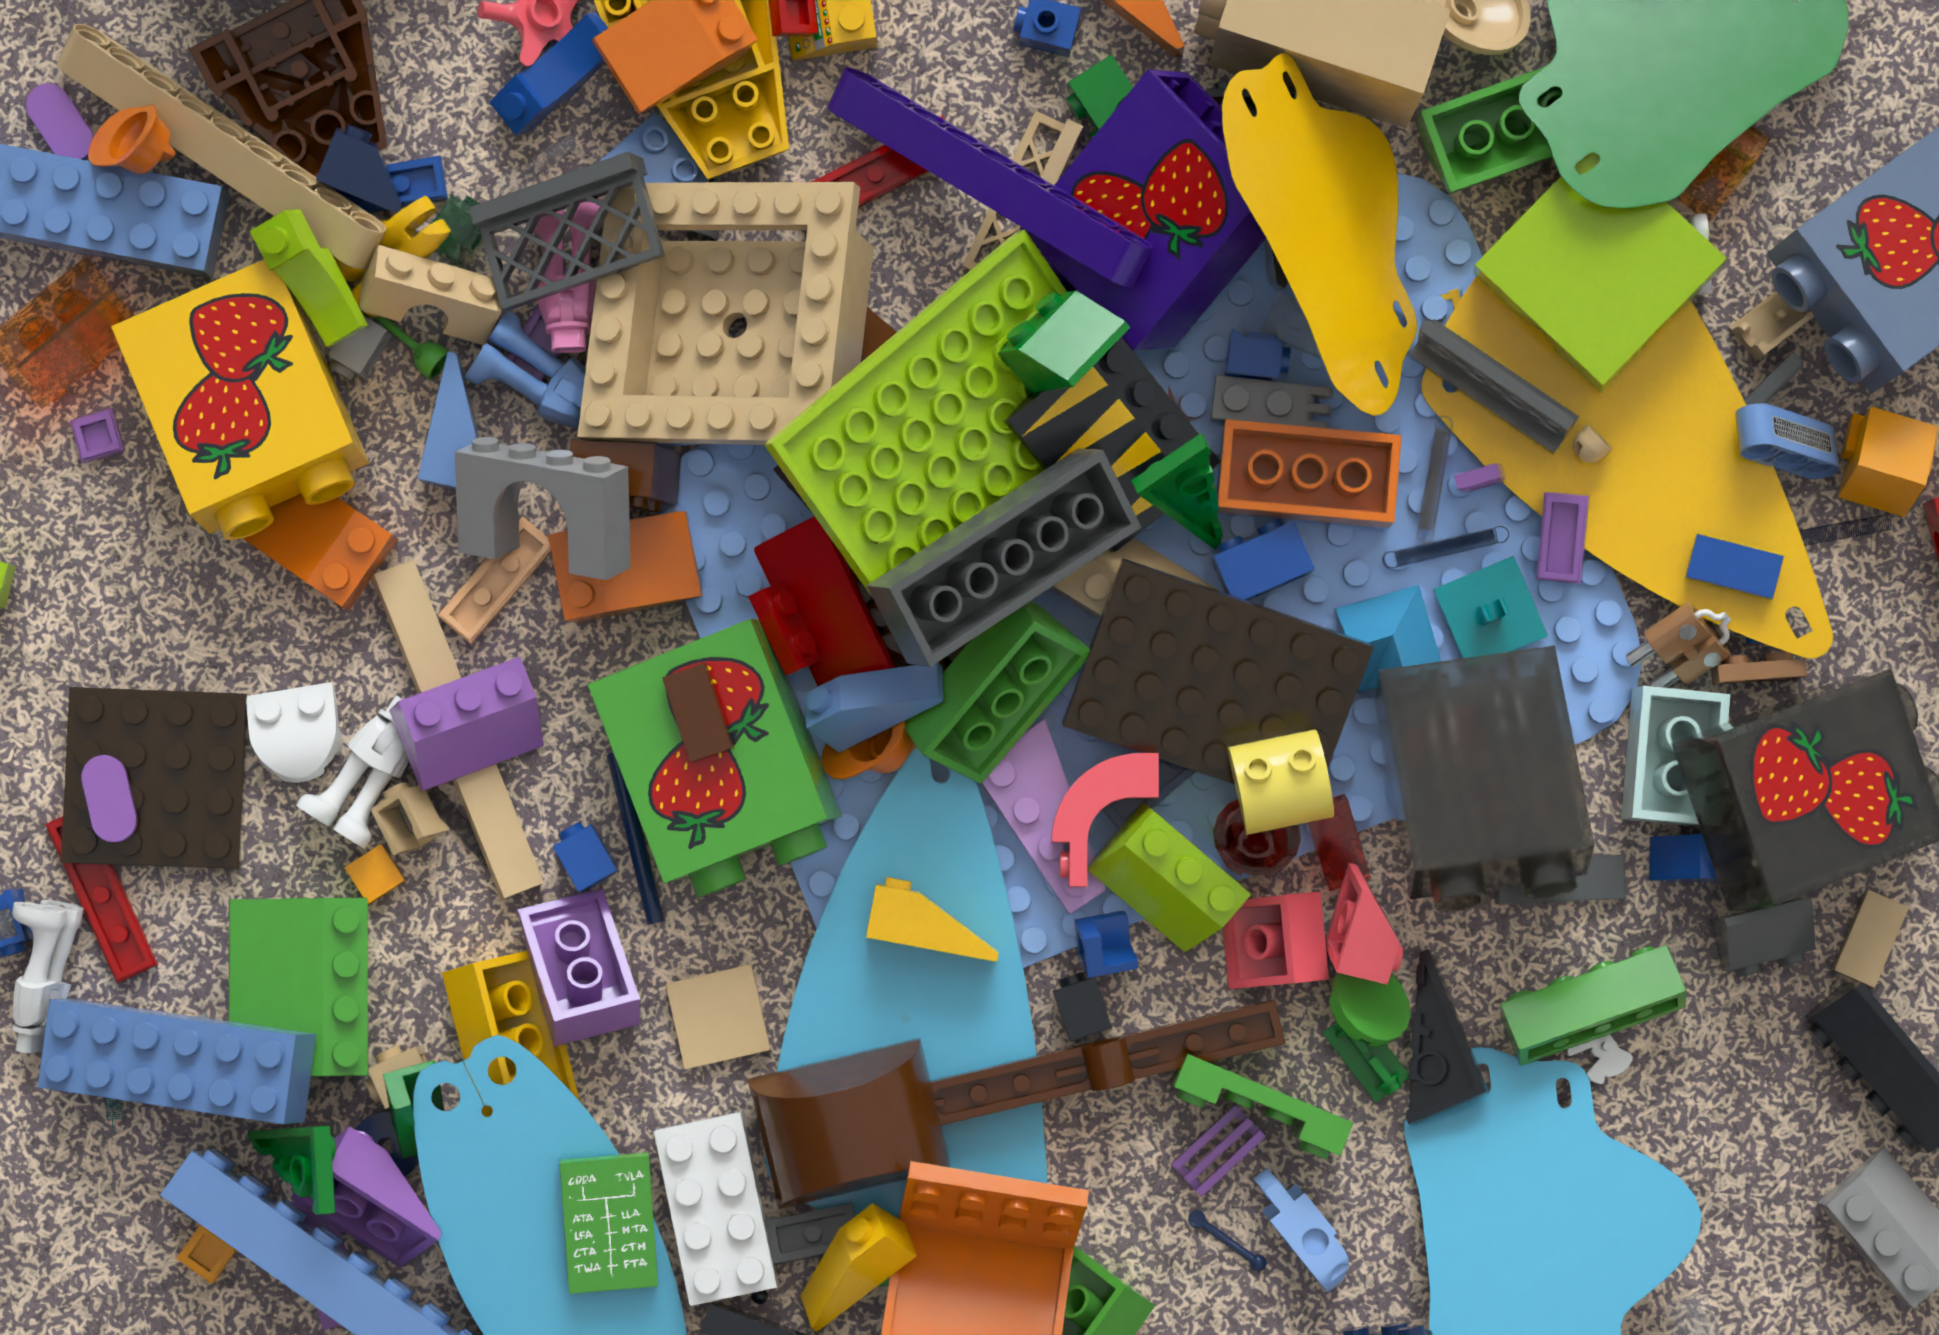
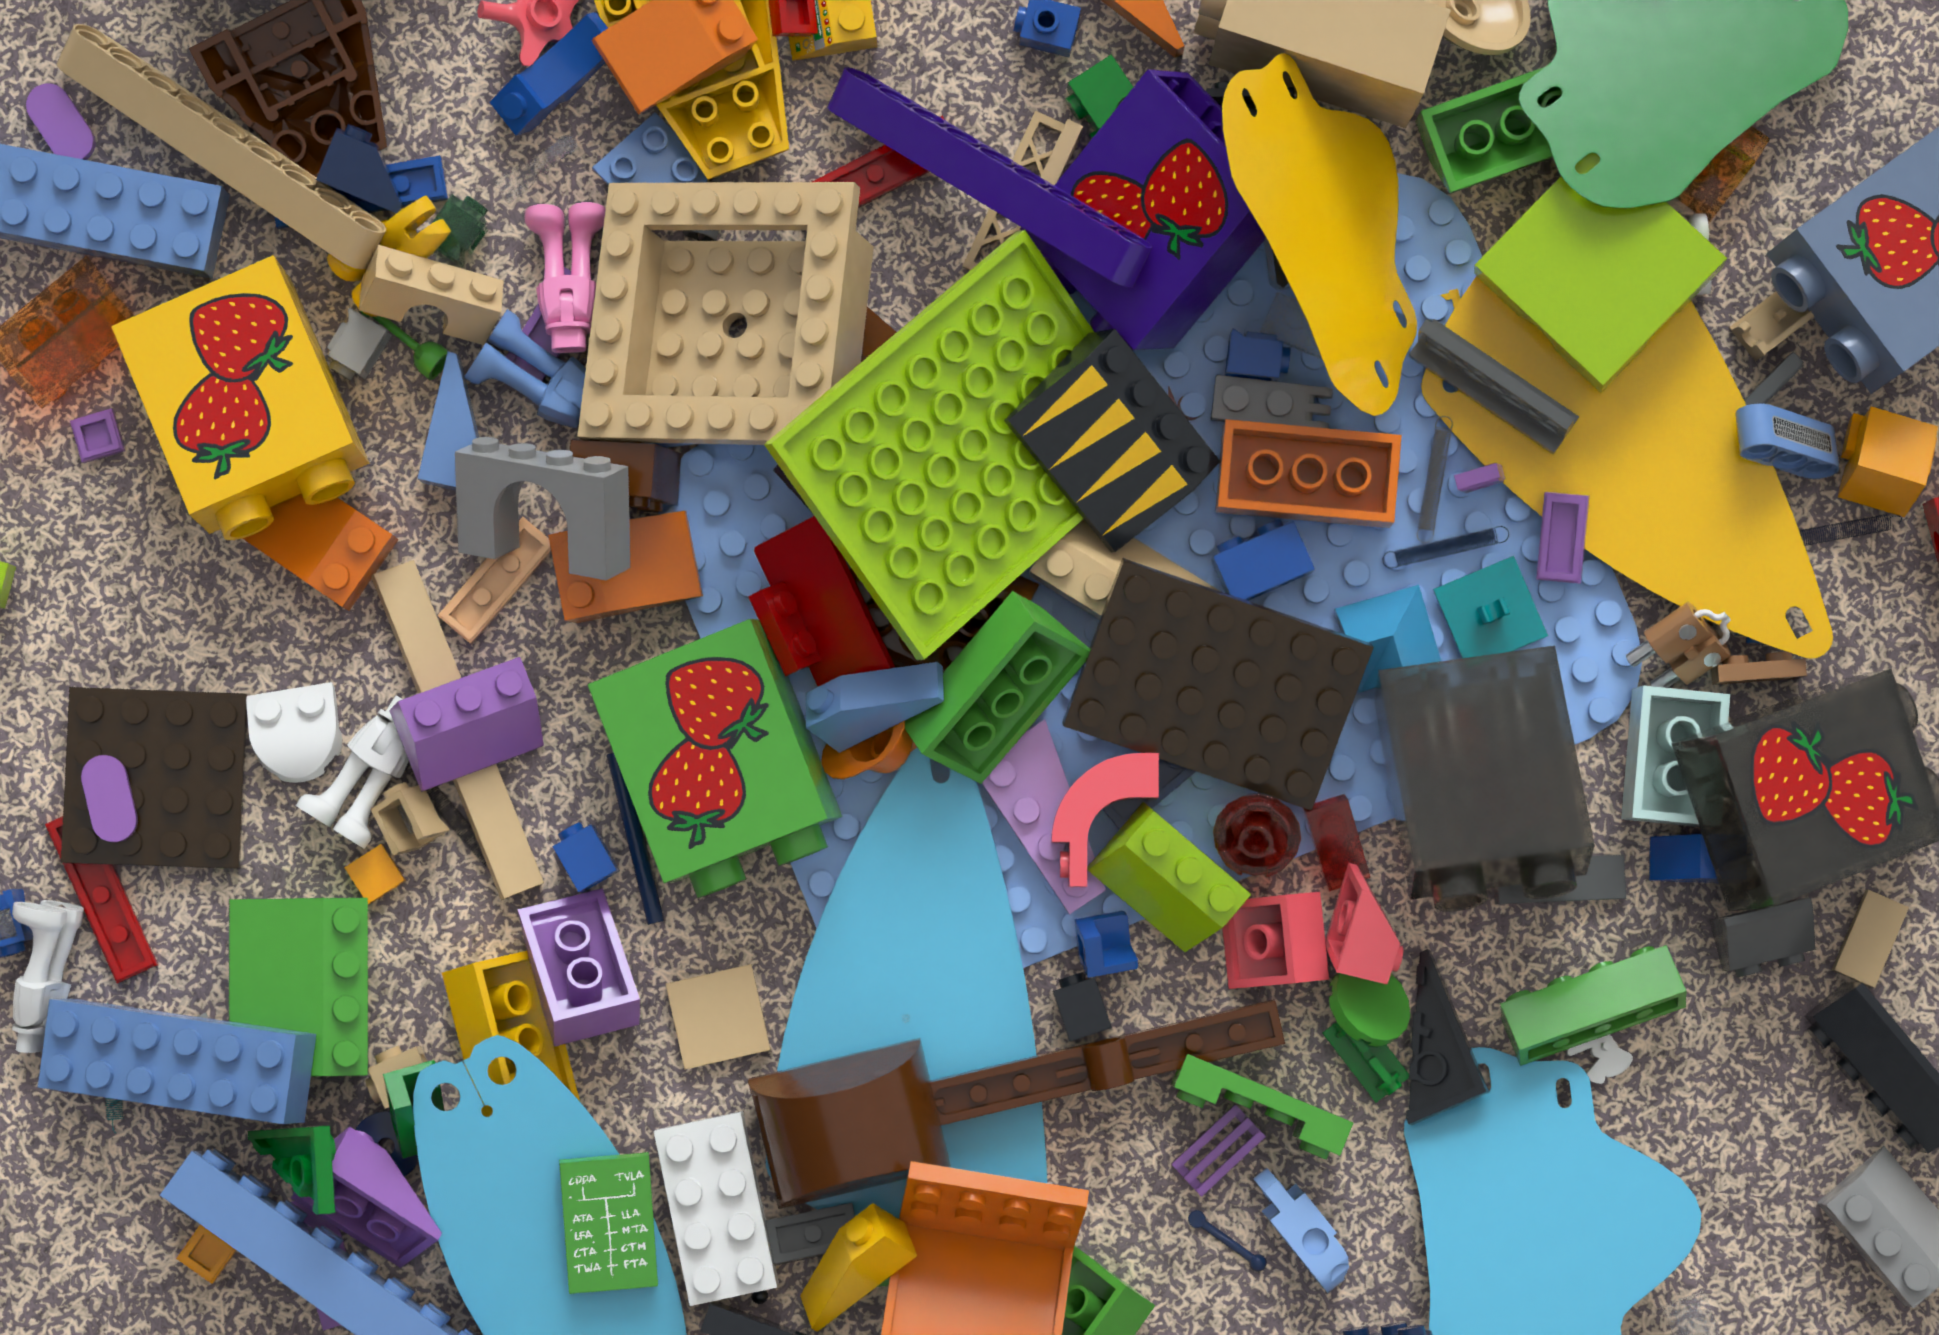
(132, 140): orange piece -> none
(310, 275): lime slope -> none
(556, 195): dark grey fence -> none
(698, 712): reddish brown tile -> none
(916, 921): yellow slope -> none
(1004, 557): dark grey brick -> none
(1061, 341): slope -> none
(1185, 489): green wing -> none
(1281, 781): light yellow brick -> none
(1590, 445): tan hinge -> none
(1734, 566): blue tile -> none

